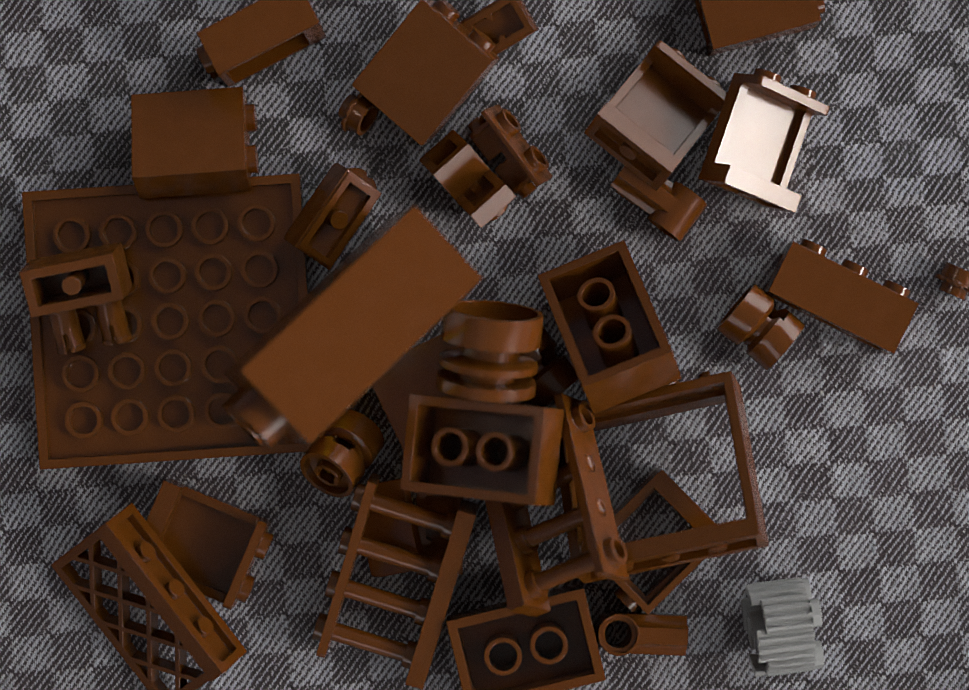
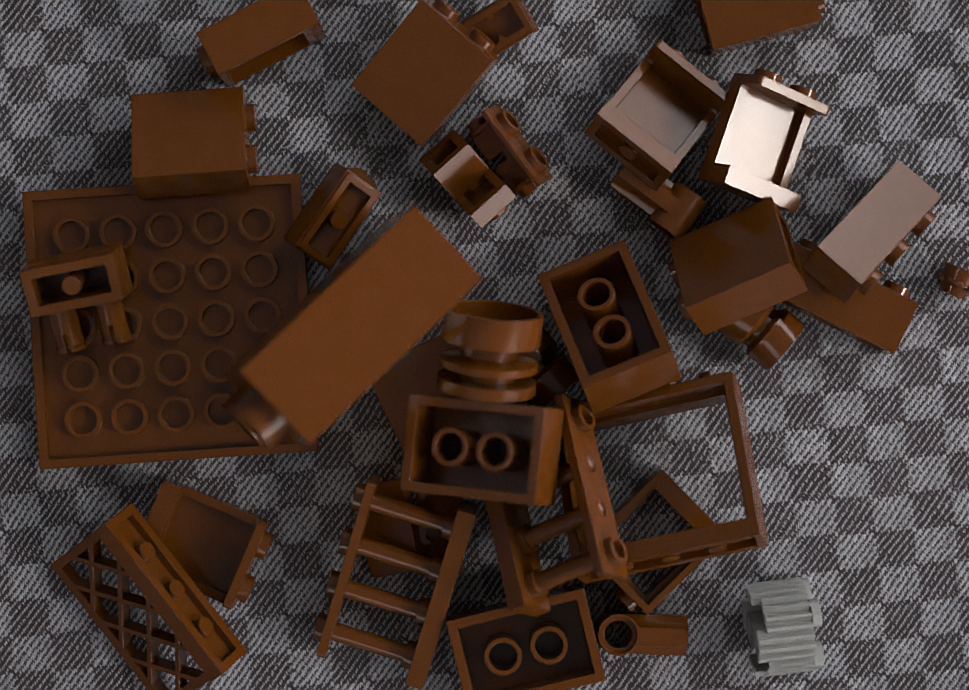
(342, 454): reddish brown wheel -> none
(357, 114): reddish brown plate -> none
(736, 267): none -> reddish brown brick
(873, 233): none -> brick

